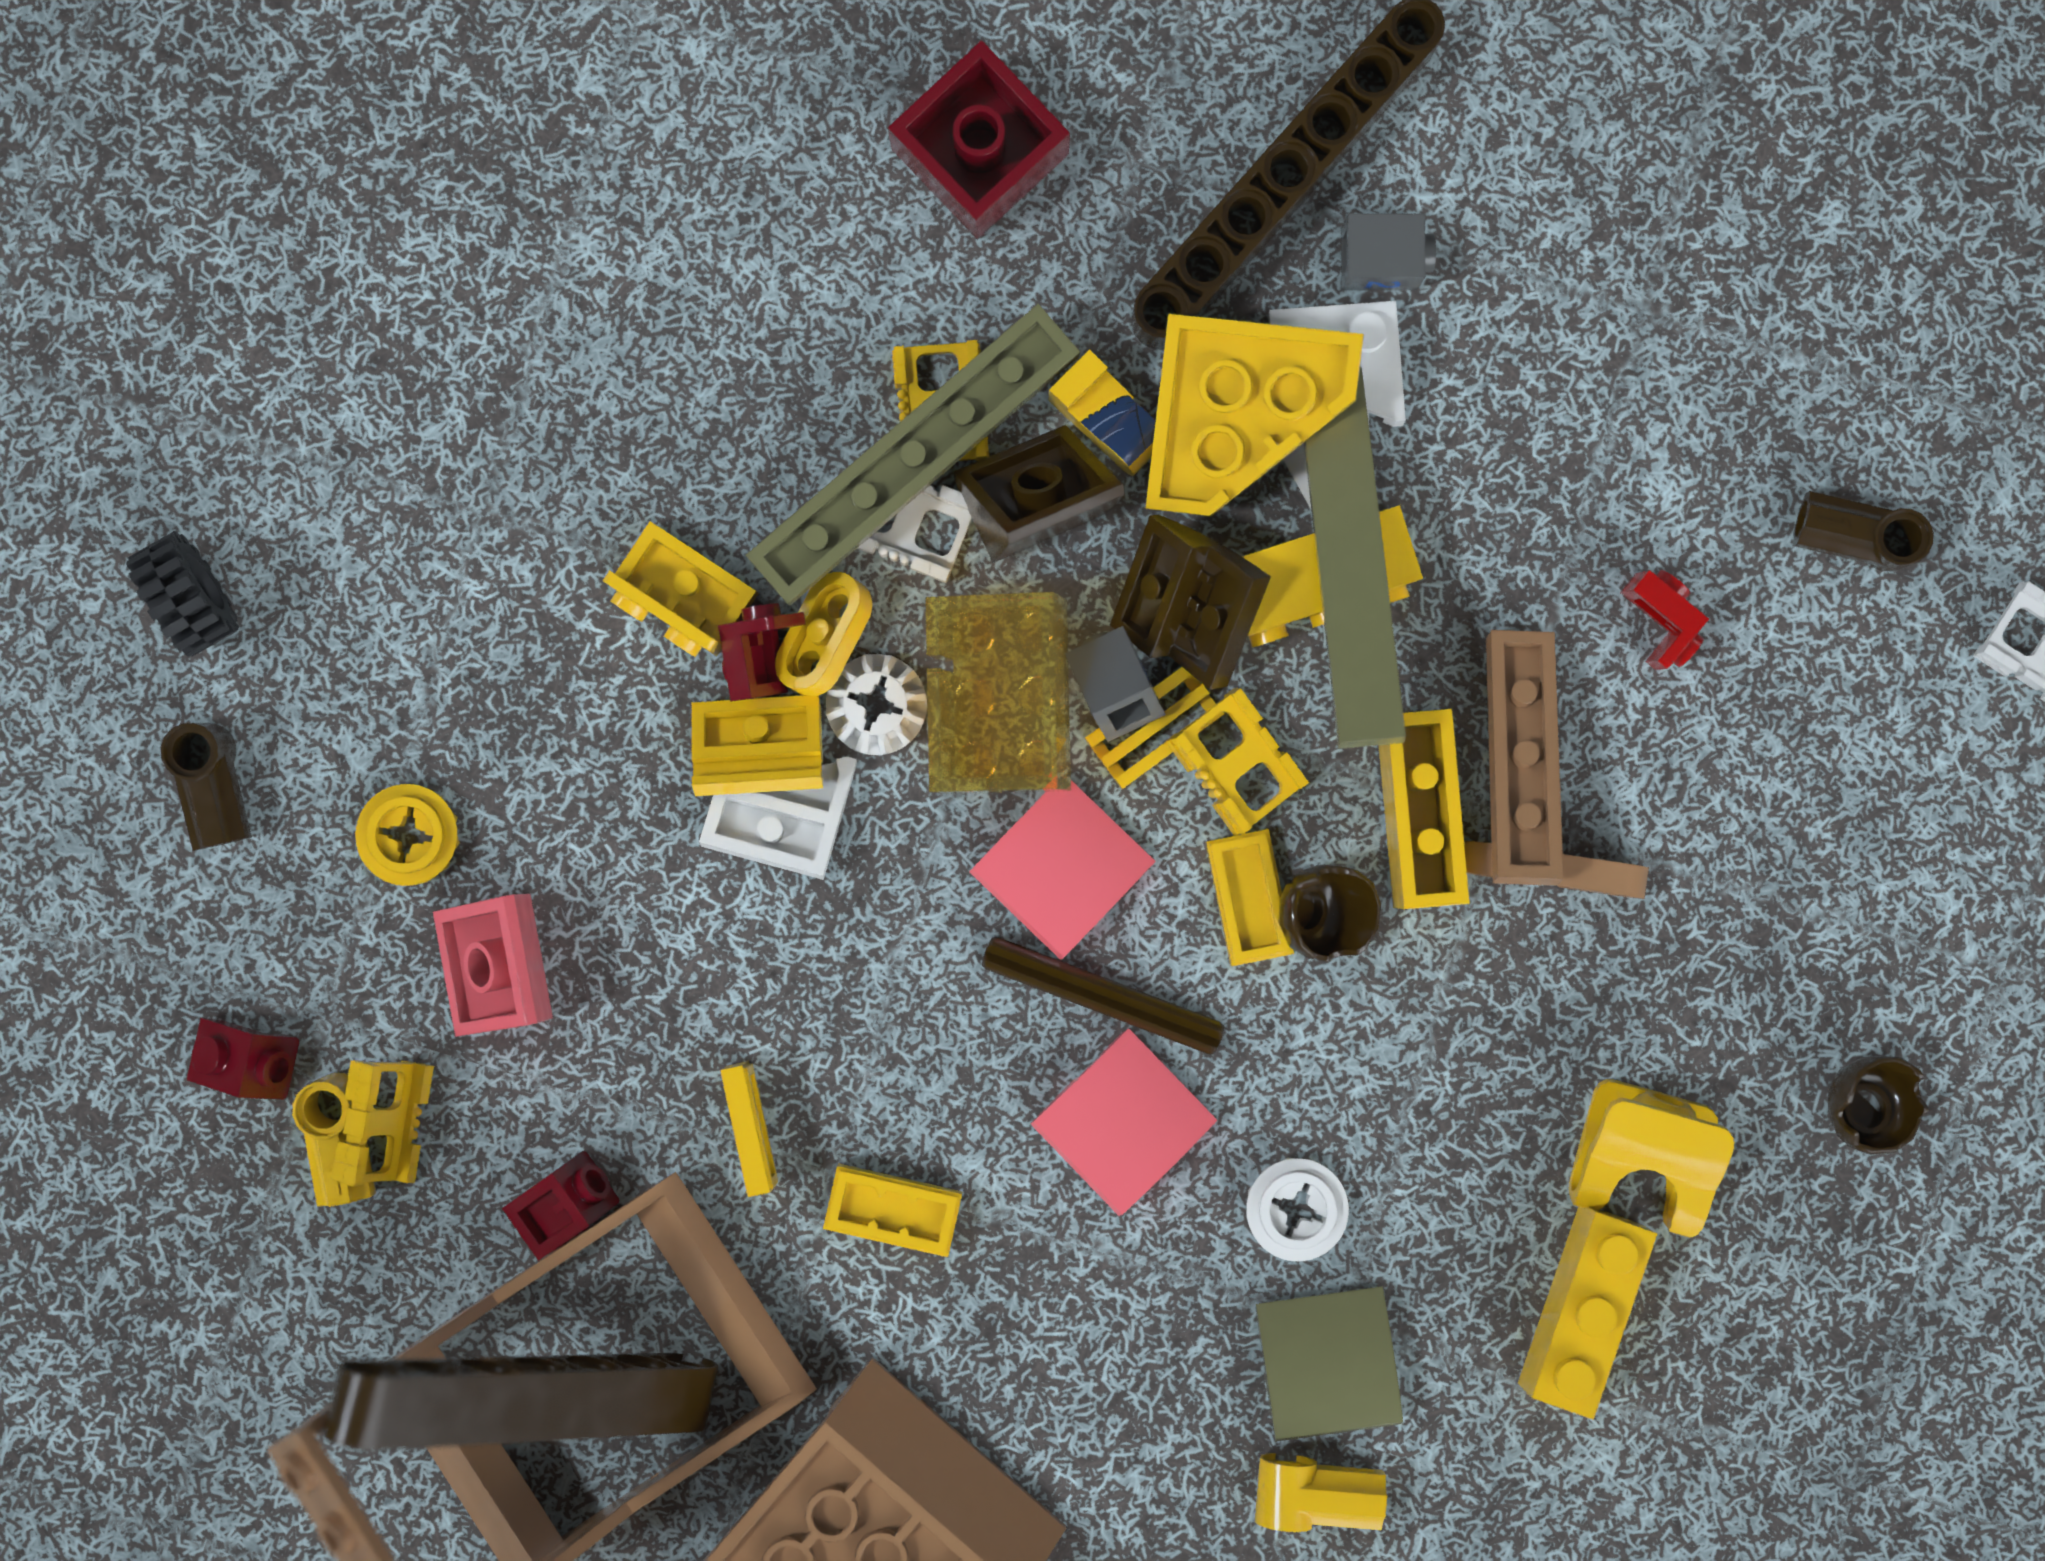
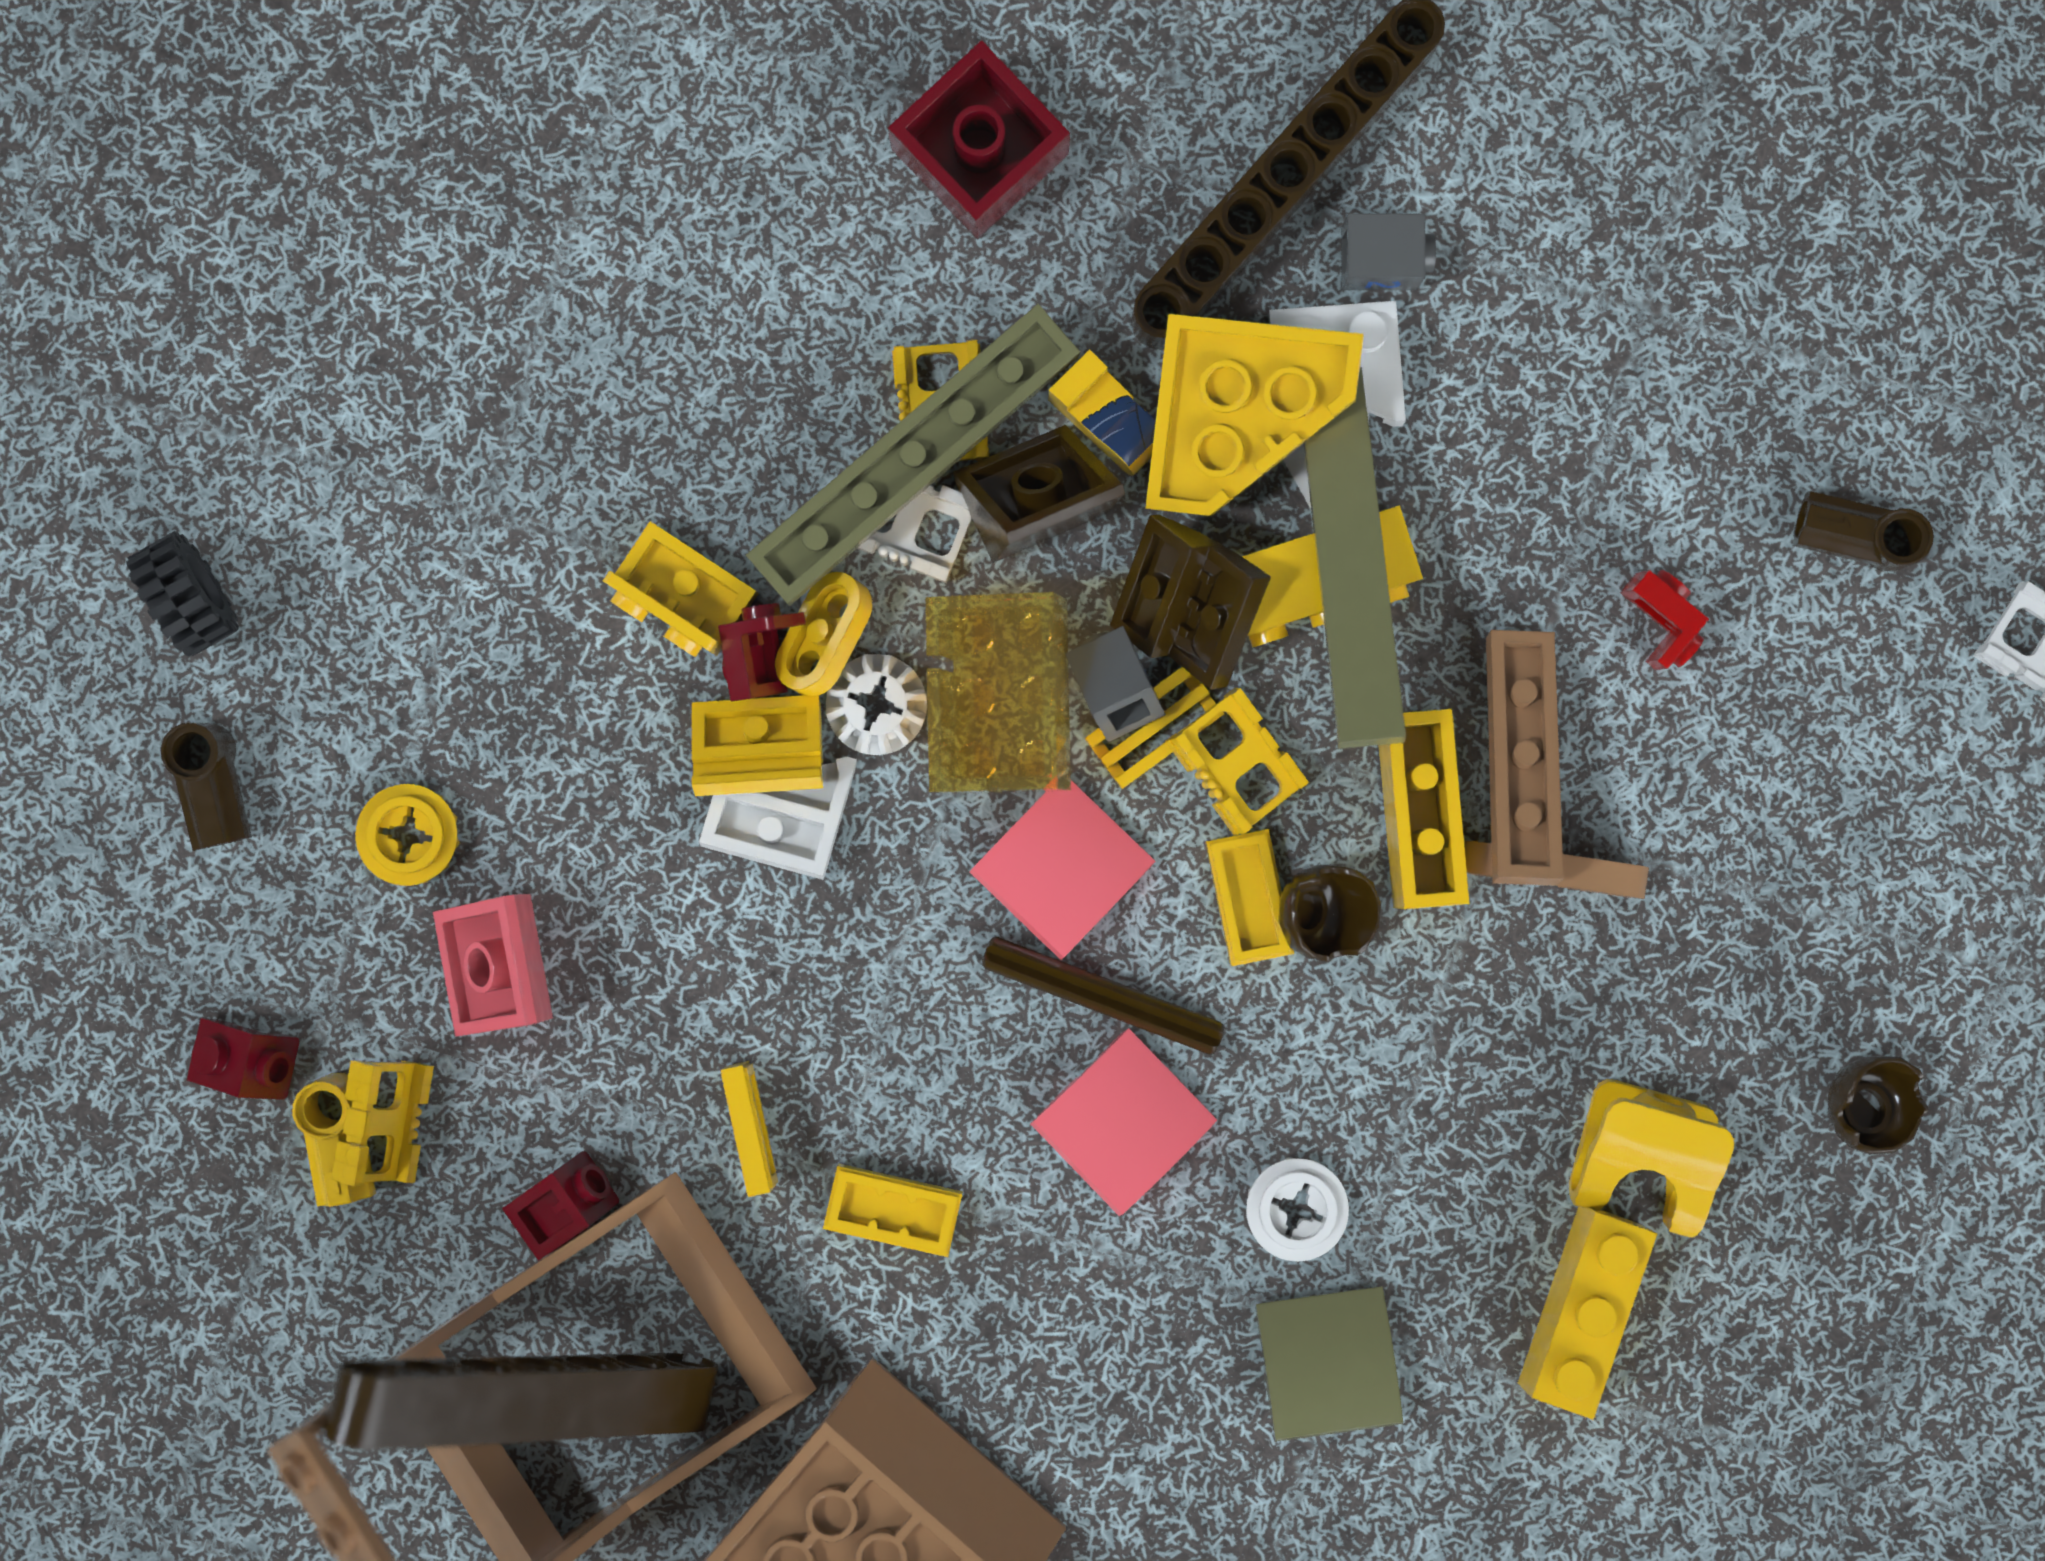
(1308, 1494): yellow piece -> none

